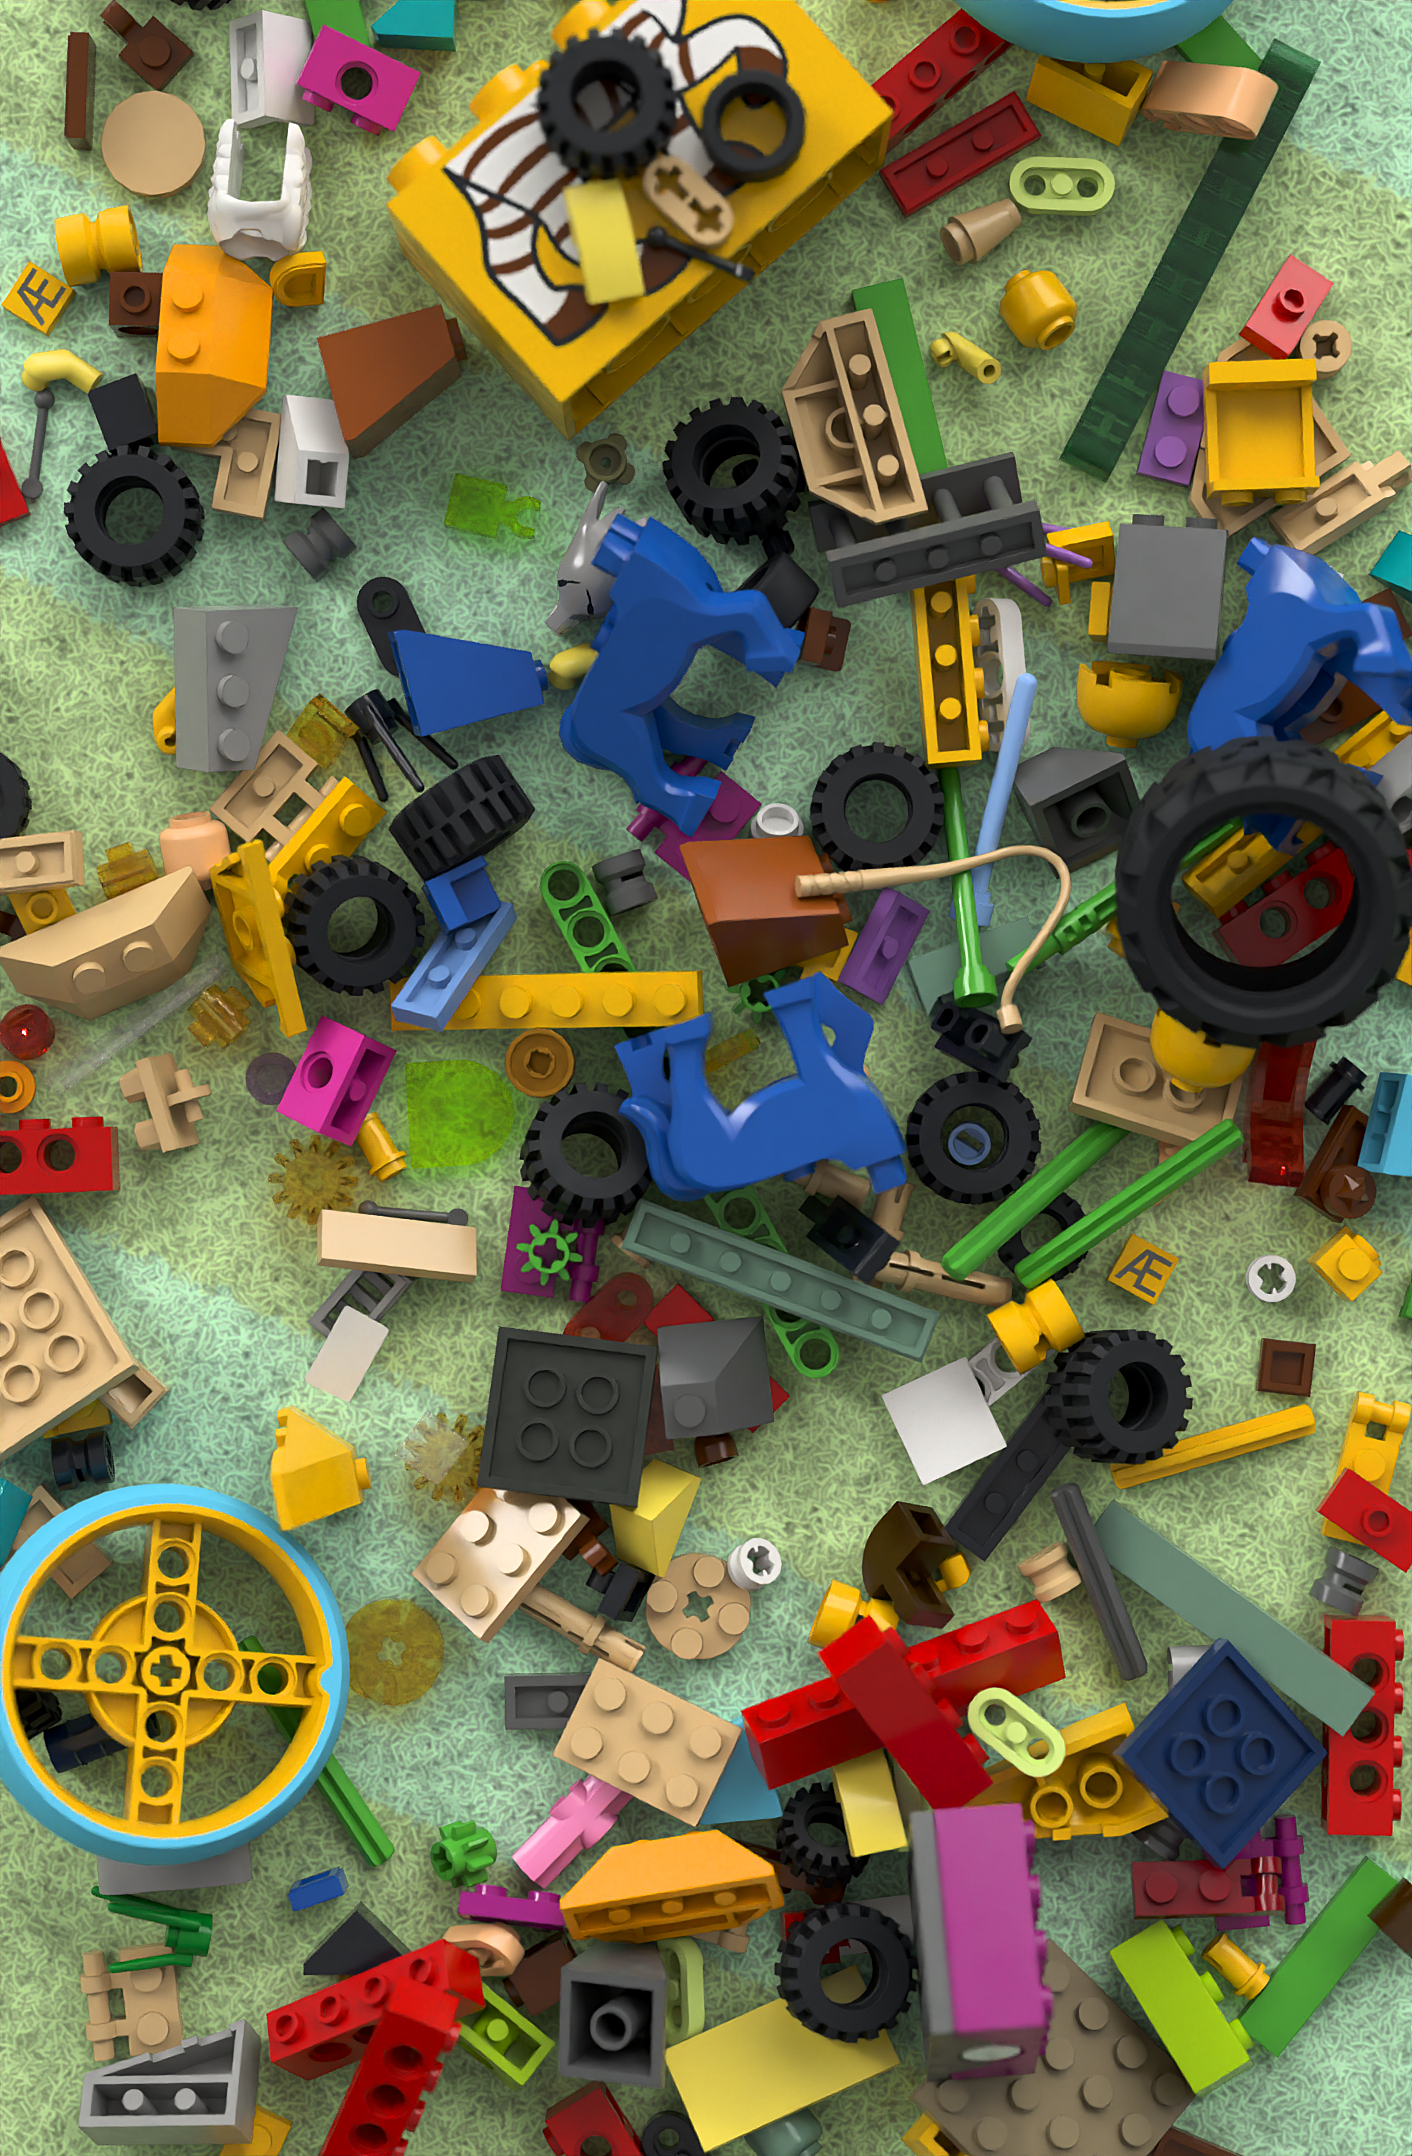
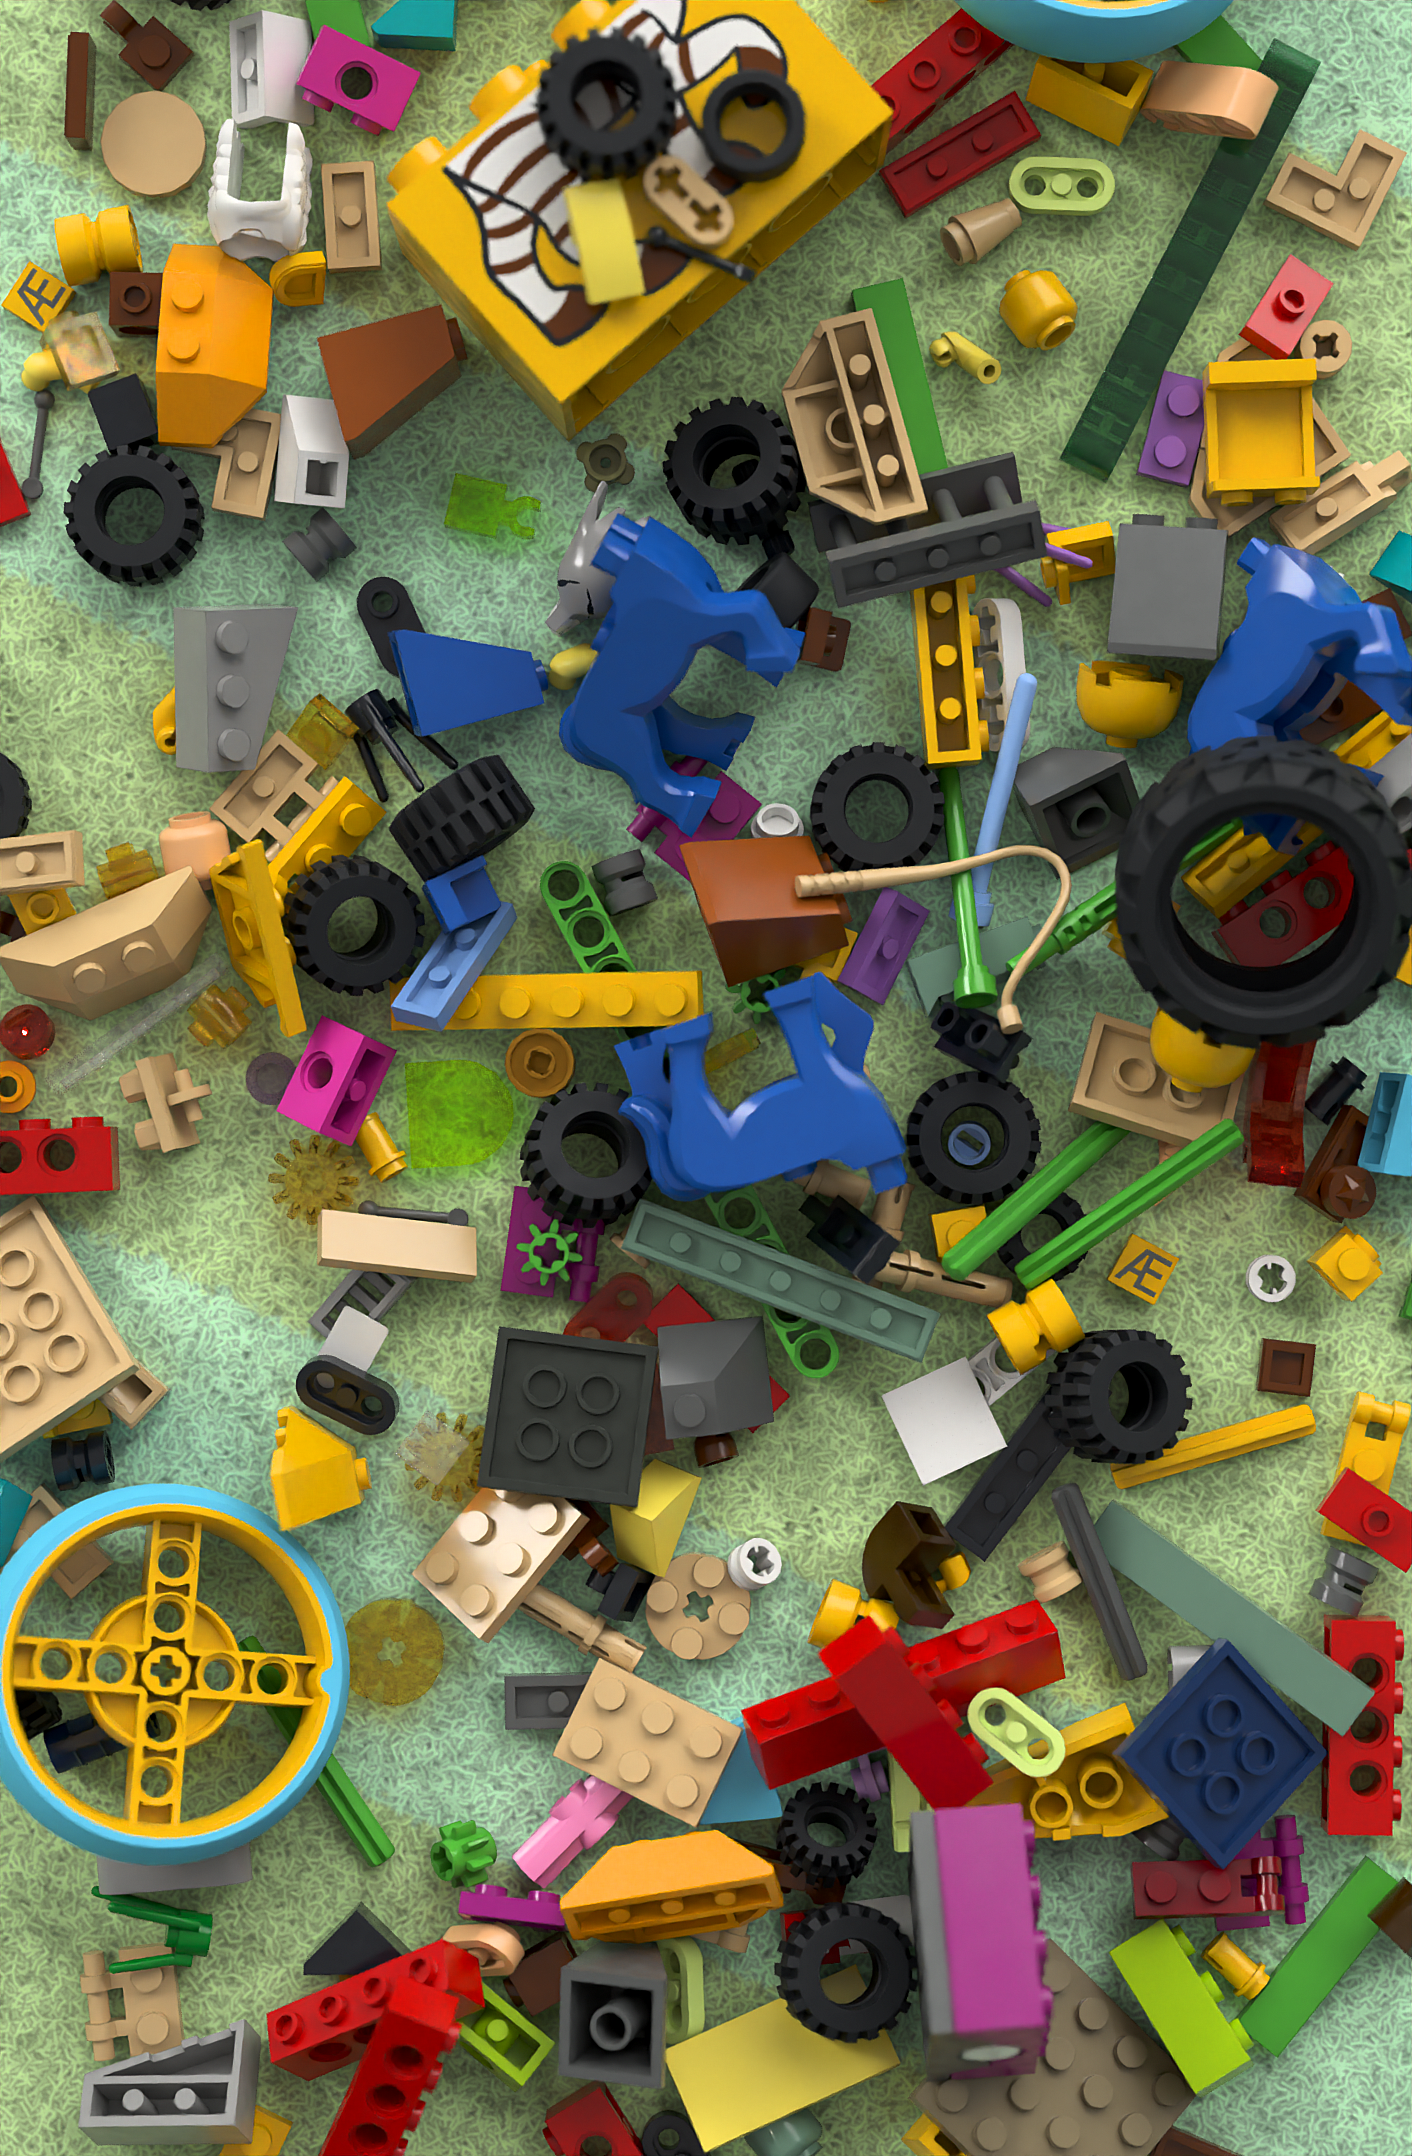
(79, 349): none -> clear yellow bracket
(318, 1888): blue tile -> none
(347, 1398): none -> black plate
(351, 217): none -> tan plate
(868, 1804): light yellow slope -> none
(952, 1226): none -> yellow brick
(1100, 611): yellow tile -> none
(1343, 203): none -> tan plate

